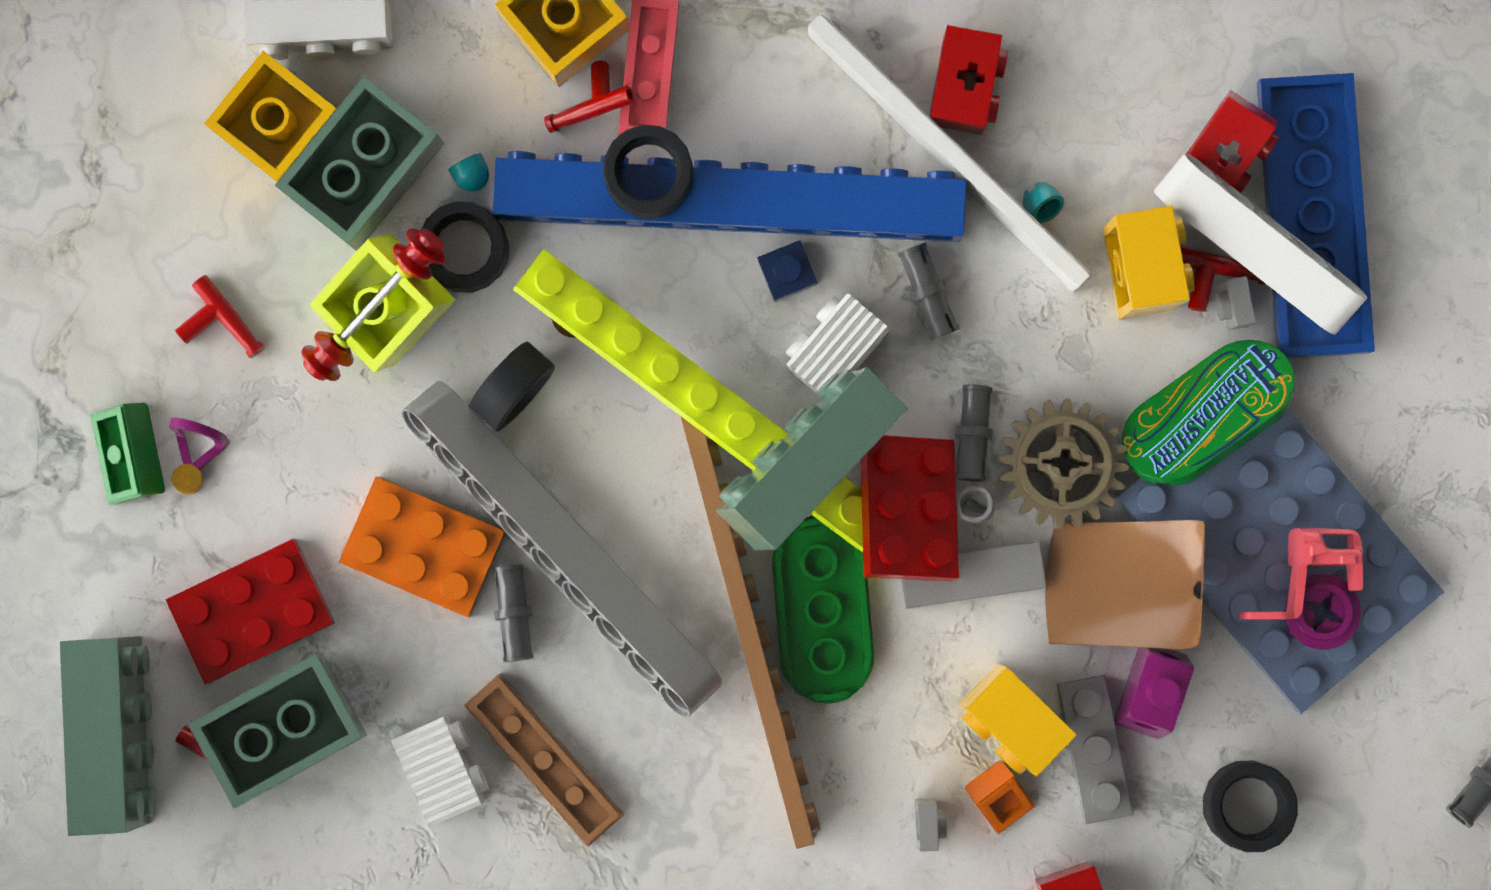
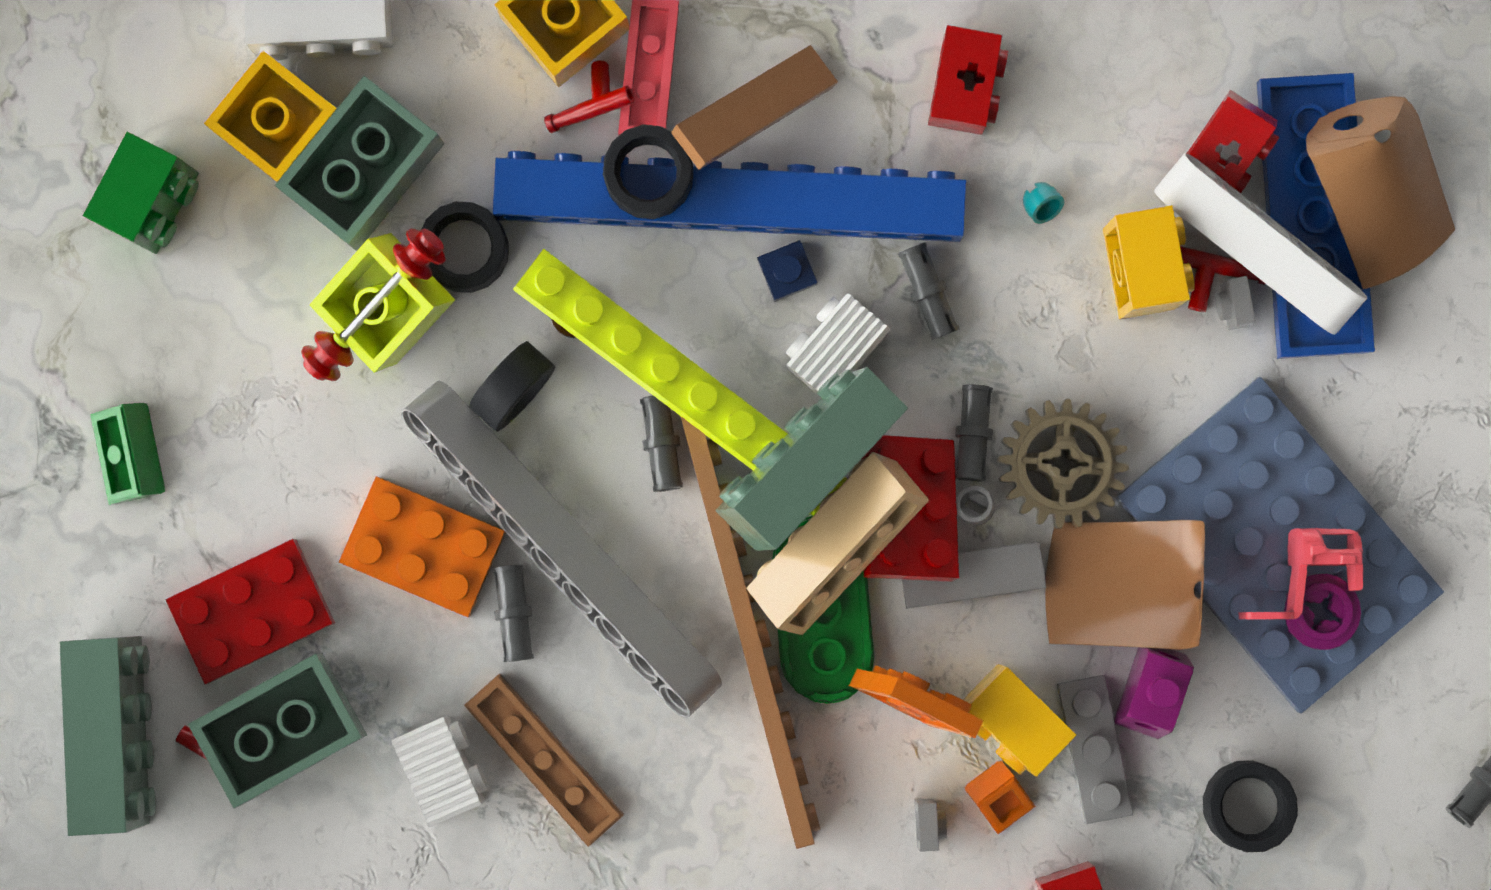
(142, 193): none -> green brick
(188, 477): magenta piece -> none
(217, 308): red piece -> none
(470, 173): teal hinge -> none
(661, 445): none -> dark grey pin
(754, 107): none -> medium nougat tile
(836, 543): none -> tan brick
(910, 696): none -> orange plate
(947, 152): white tile -> none
(1209, 412): green tile -> none
(1384, 191): none -> medium nougat piece

